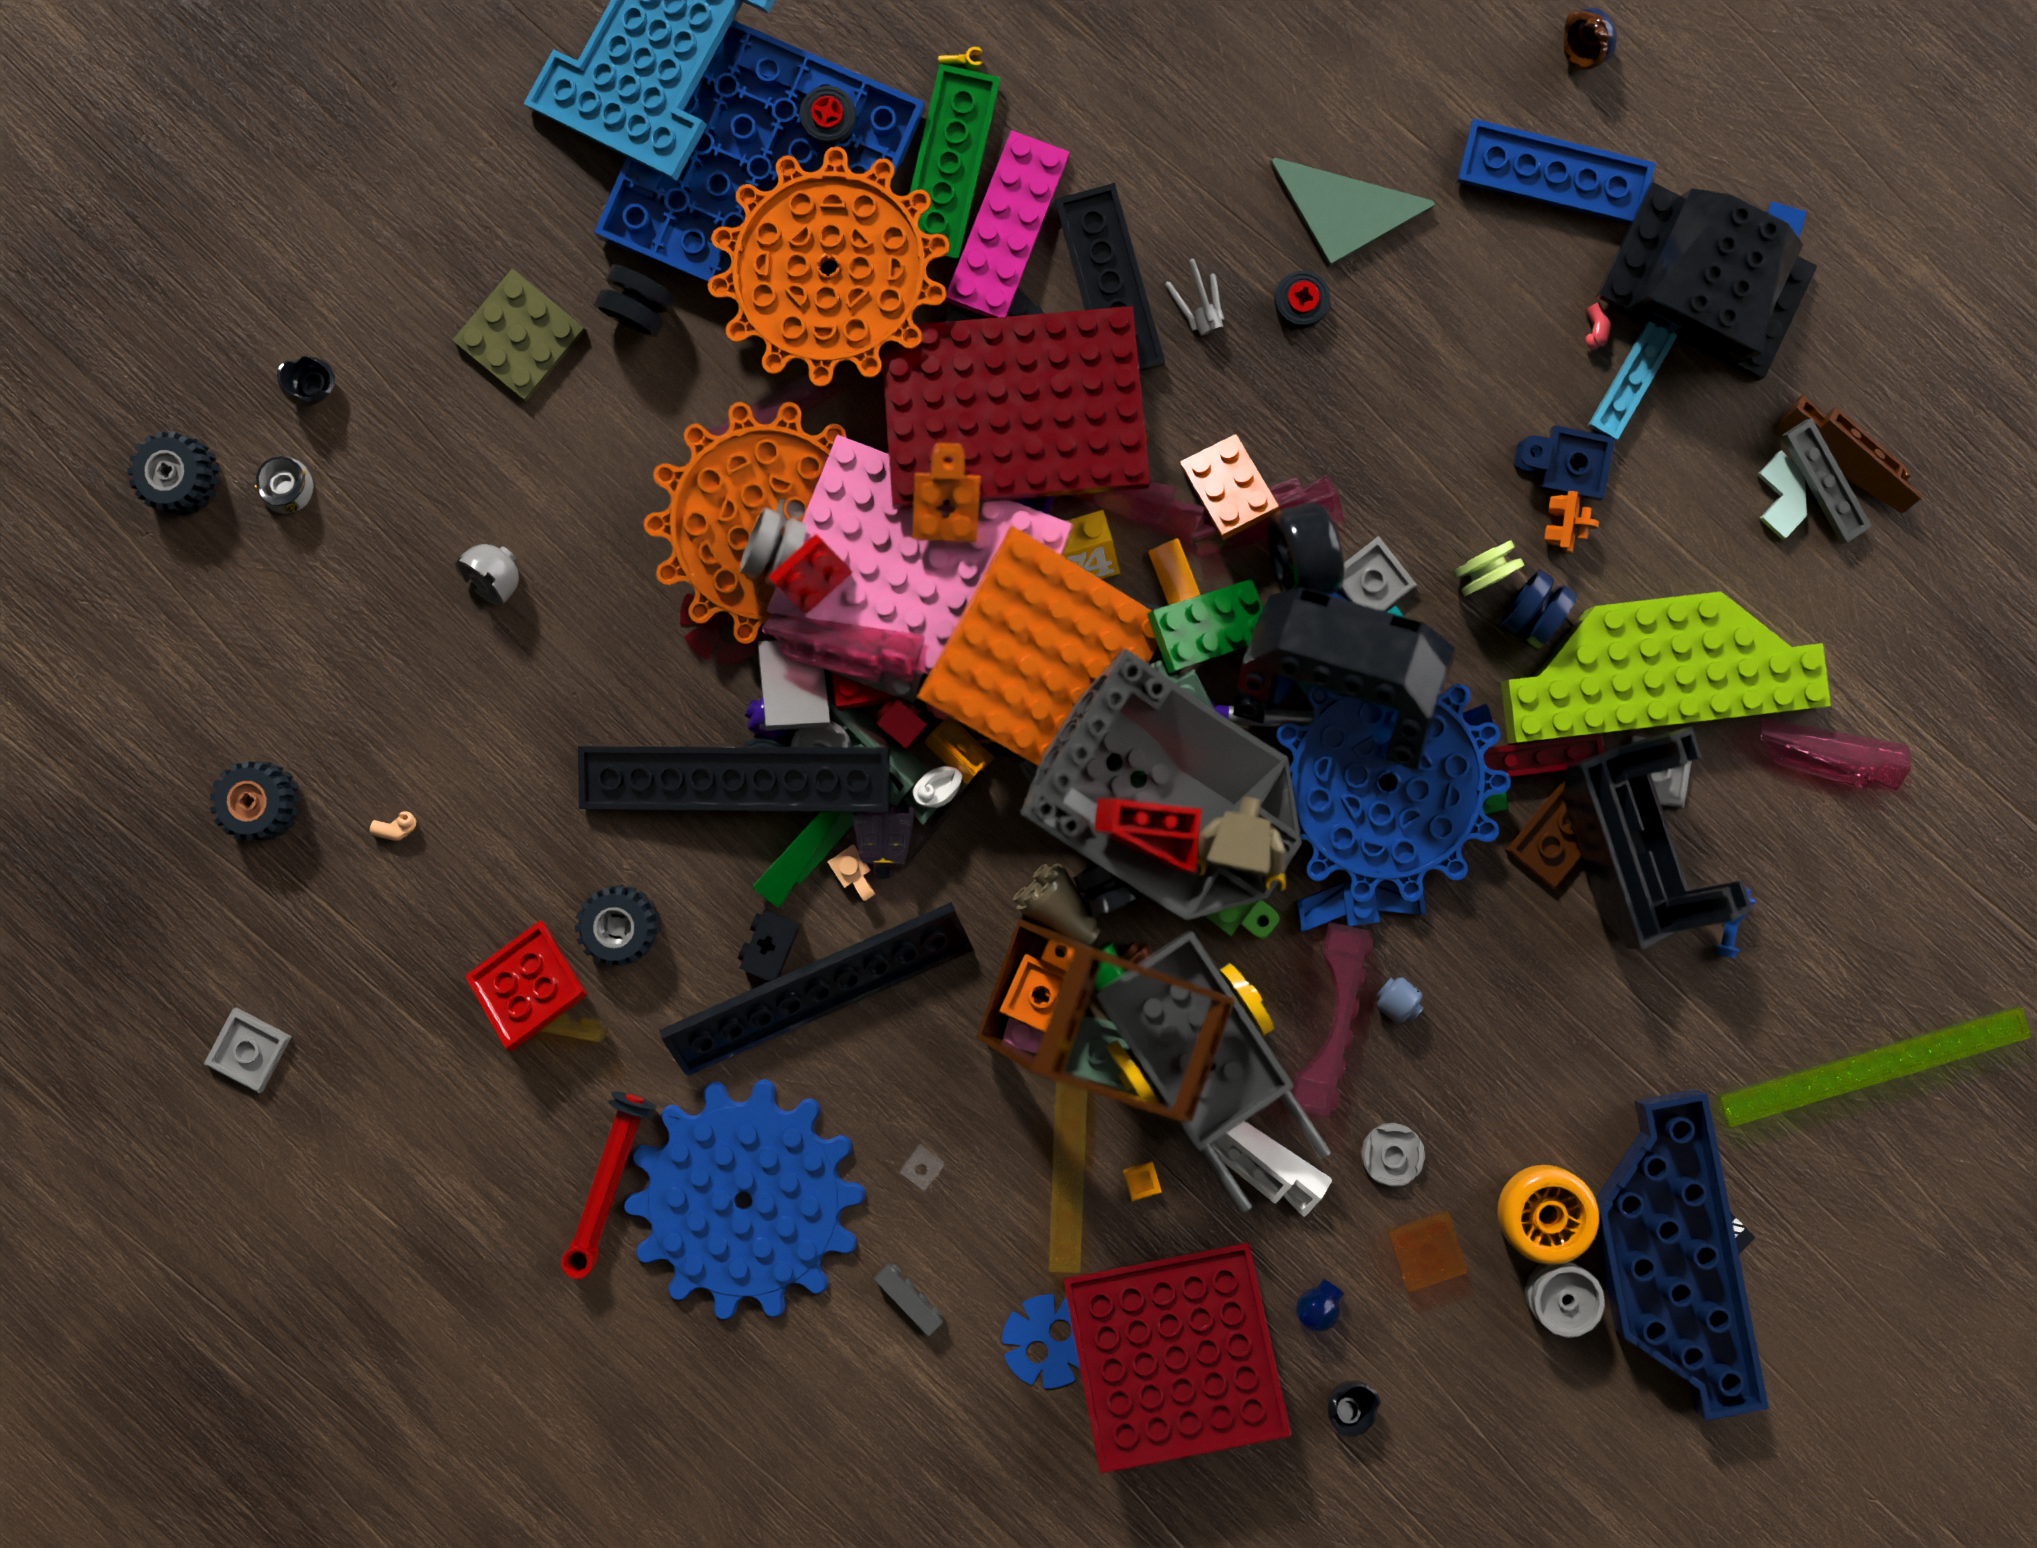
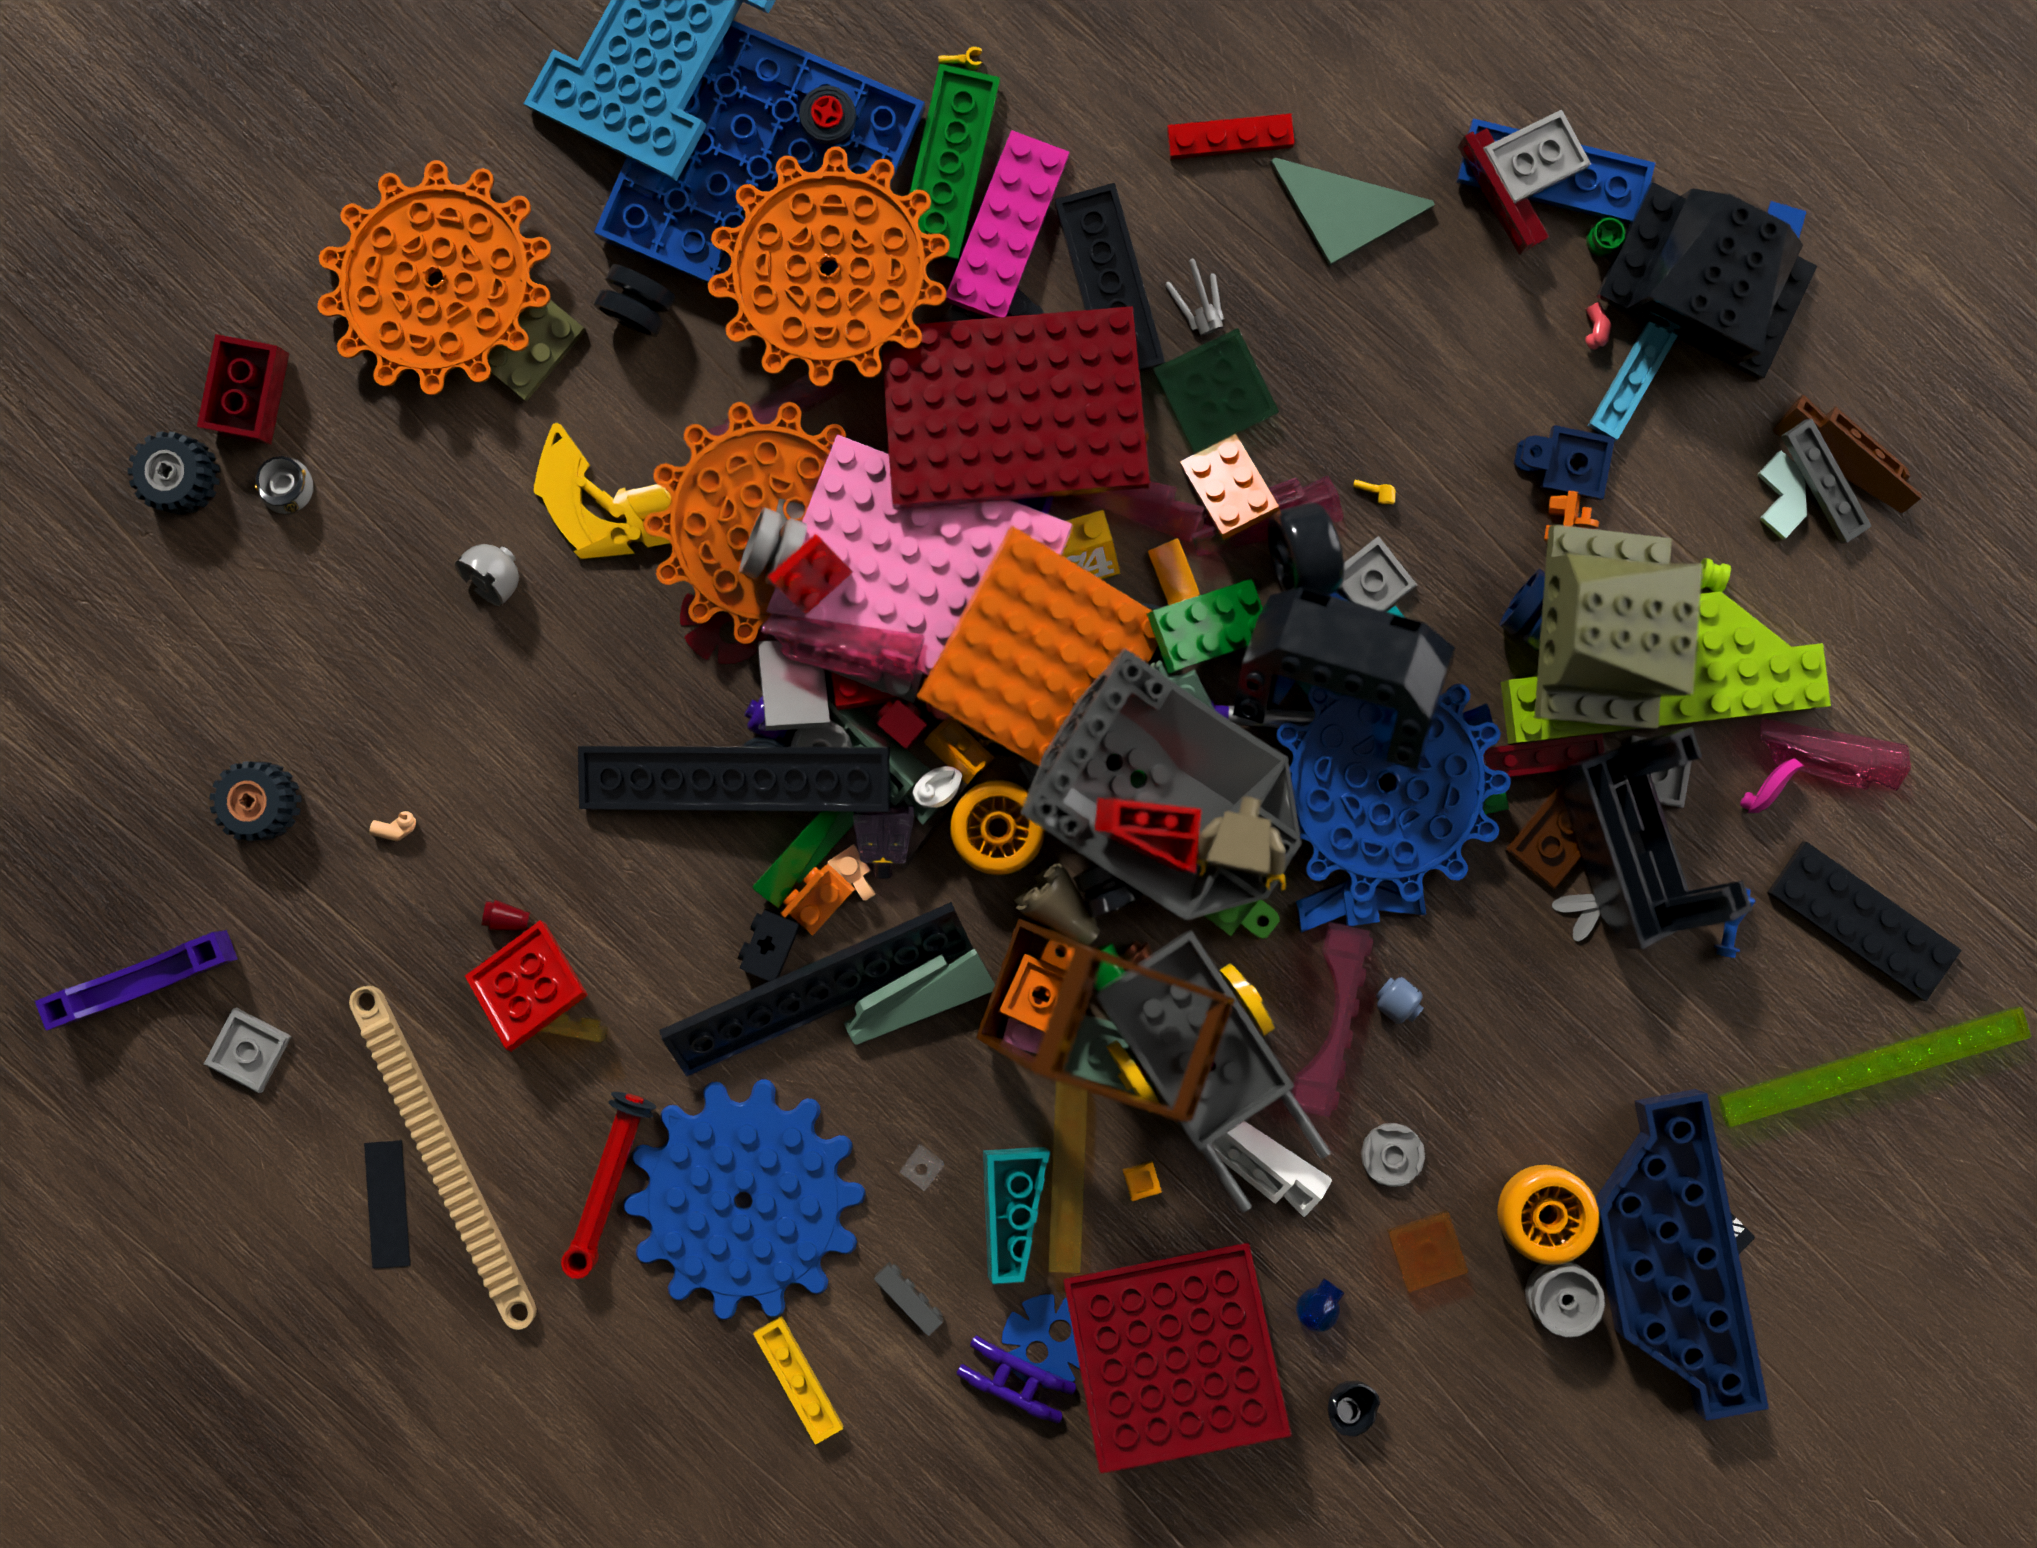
(136, 981): none -> dark purple arch
(243, 389): none -> dark red brick
(305, 380): black hair -> none
(387, 1204): none -> black sticker
(426, 232): none -> orange plate
(442, 1157): none -> tan gear
(503, 916): none -> dark red cone
(560, 485): none -> yellow piece
(617, 925): black wheel -> none
(798, 1380): none -> yellow plate
(818, 899): none -> orange bracket
(920, 995): none -> sand green wedge
(948, 483): orange plate -> none
(972, 833): none -> light orange wheel
(997, 1388): none -> dark purple piece
(1011, 1203): none -> teal wedge
(1215, 391): none -> clear green plate
(1230, 136): none -> red plate
(1298, 310): black wheel -> none
(1386, 491): none -> yellow hand
(1488, 568): yellowish green wheel -> none
(1517, 219): none -> dark red fence
(1537, 156): none -> light grey tile
(1589, 38): reddish brown hair -> none
(1590, 912): none -> light grey piece
(1609, 231): none -> green wheel
(1614, 627): none -> olive wedge
(1714, 576): none -> lime wheel
(1771, 787): none -> dark pink arm
(1864, 921): none -> black plate

